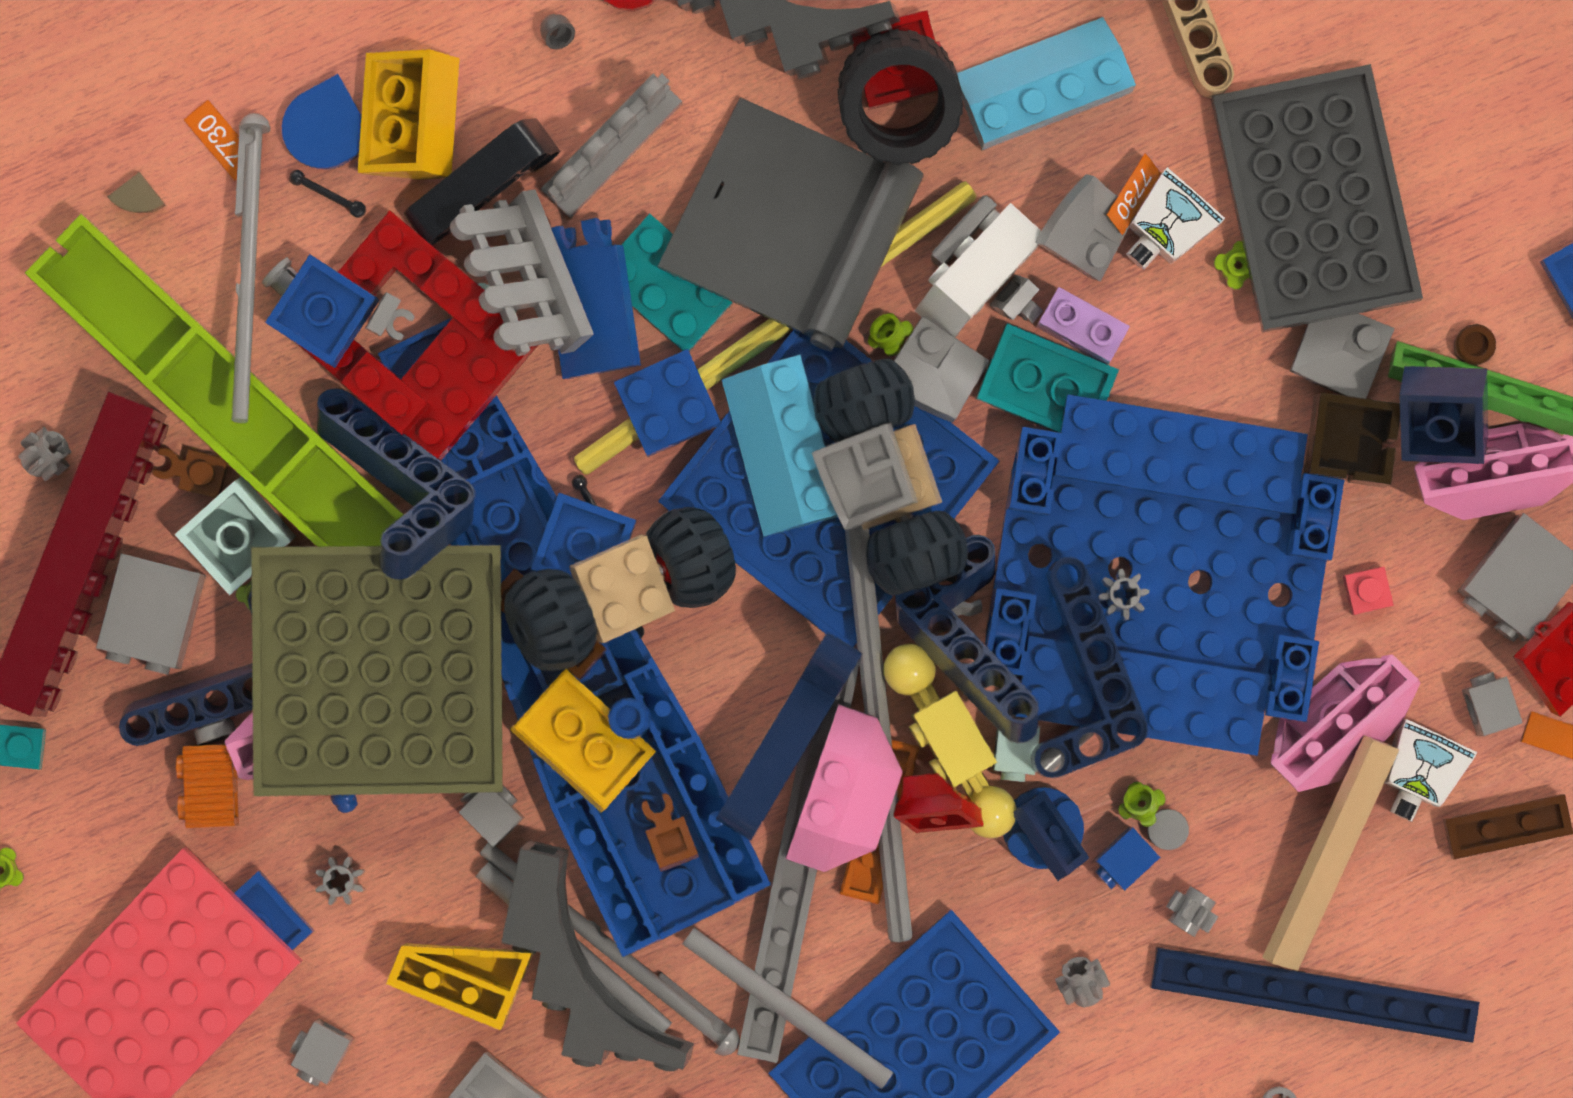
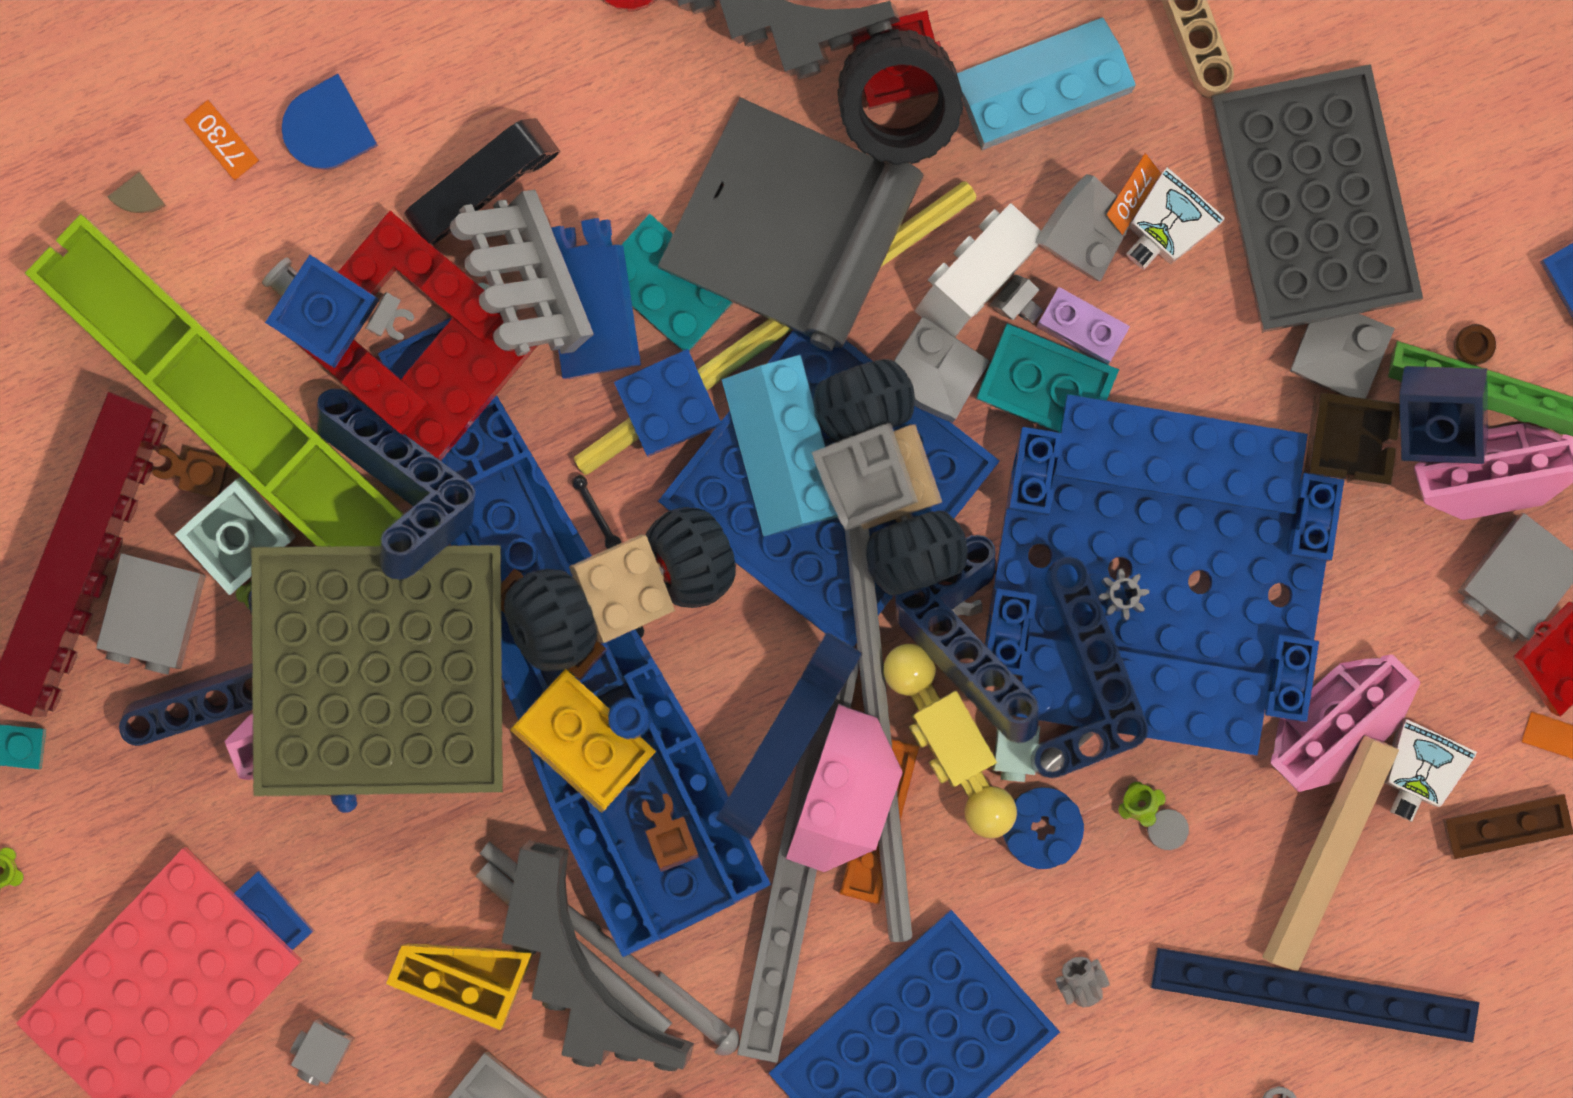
(44, 454): light grey gear -> none
(209, 787): orange brick -> none
(214, 731): light grey tile -> none
(247, 206): light grey bar -> none
(349, 886): light grey gear -> none
(356, 208): black hinge -> none
(408, 114): yellow slope -> none
(491, 814): light grey brick -> none
(557, 31): dark grey hinge -> none
(578, 532): blue plate -> none
(612, 145): light grey fence -> none
(787, 1008): light grey piece -> none
(889, 333): lime plate -> none
(933, 805): red slope -> none
(965, 228): light grey tile -> none
(1050, 835): dark blue plate -> none
(1125, 860): blue brick -> none
(1192, 911): light grey gear -> none
(1226, 262): lime plate -> none
(1368, 590): coral plate -> none
(1491, 704): light grey brick -> none

